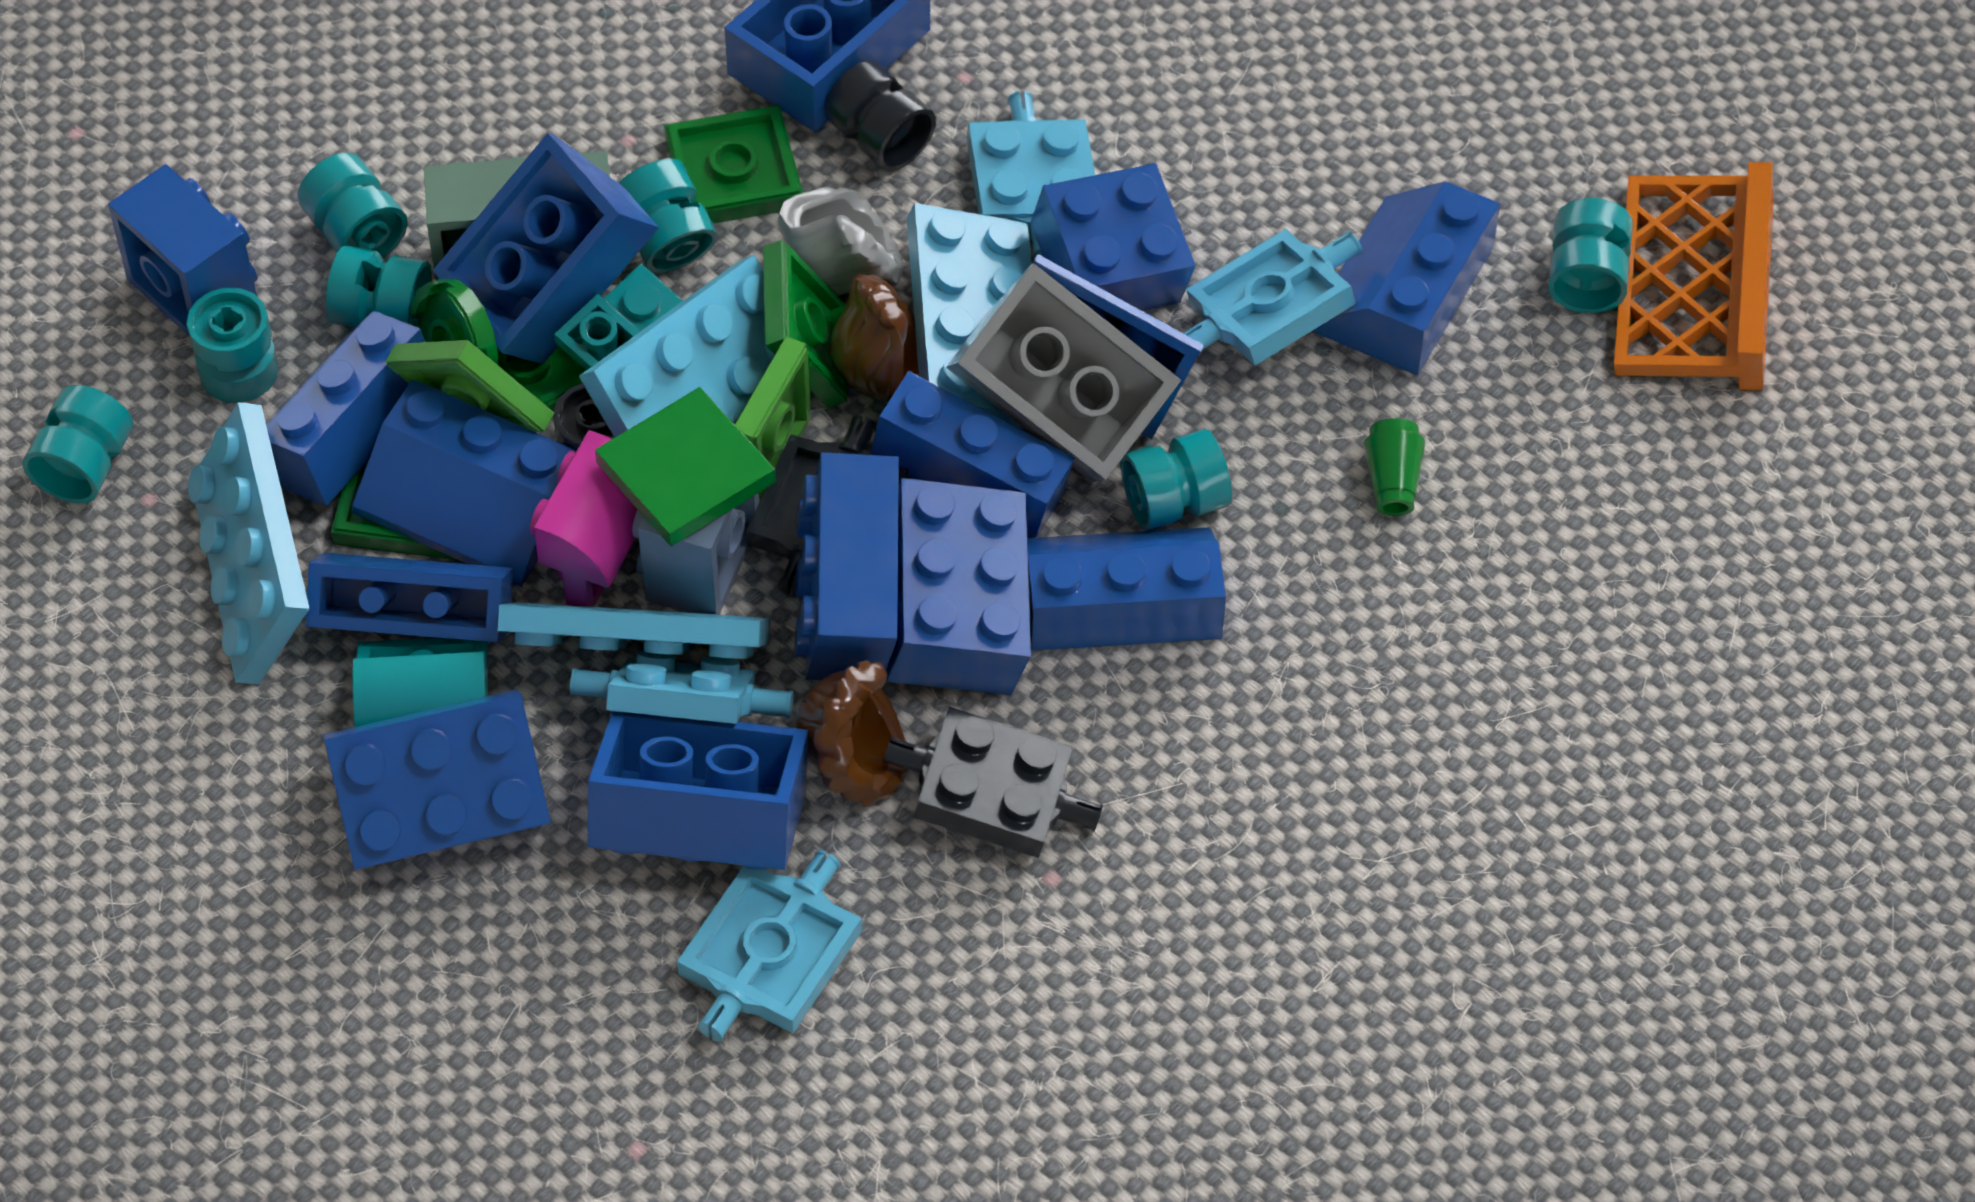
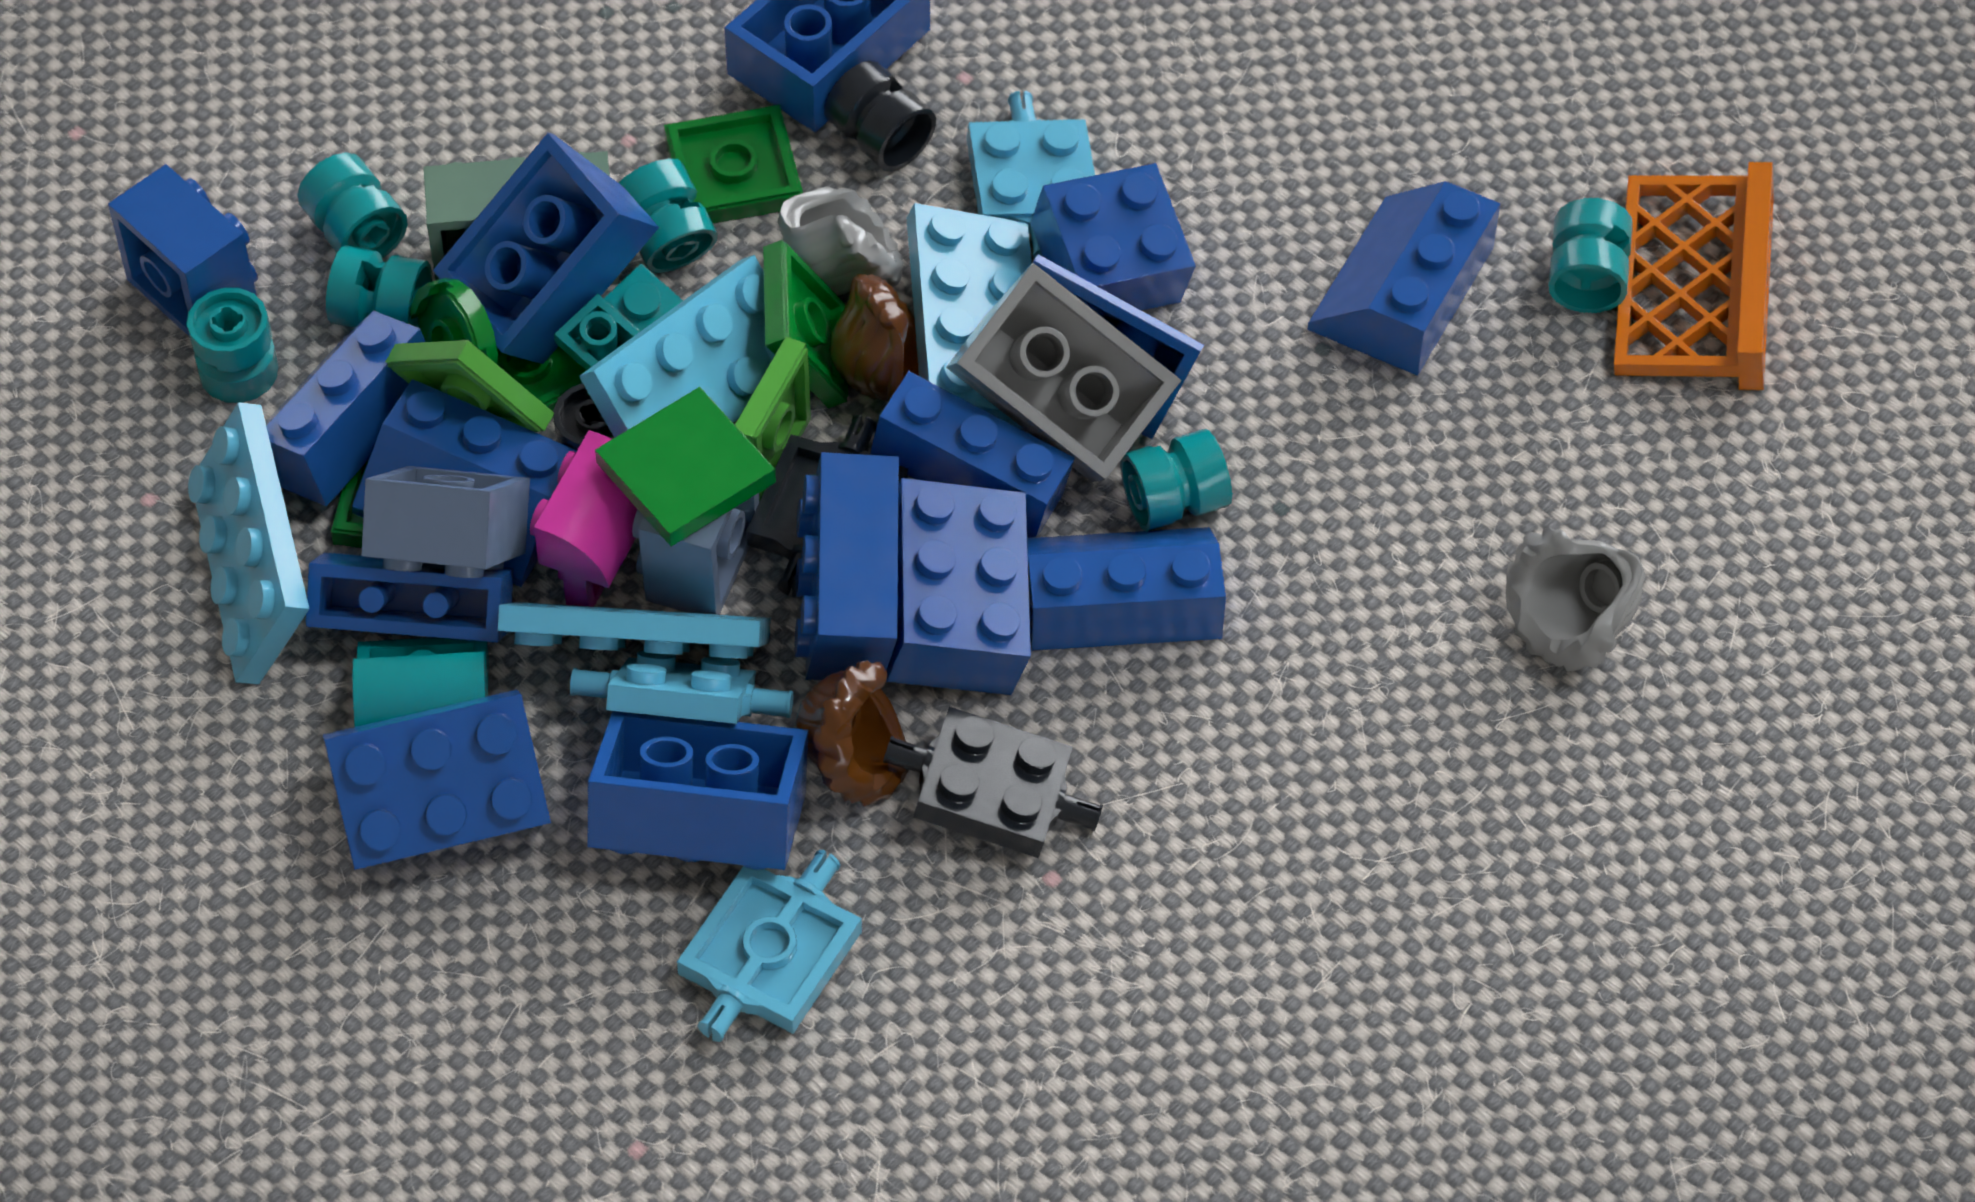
(76, 446): teal wheel -> none
(445, 519): none -> sand blue brick
(1273, 295): medium azure plate -> none
(1394, 463): green cone -> none
(1571, 597): none -> light grey hair

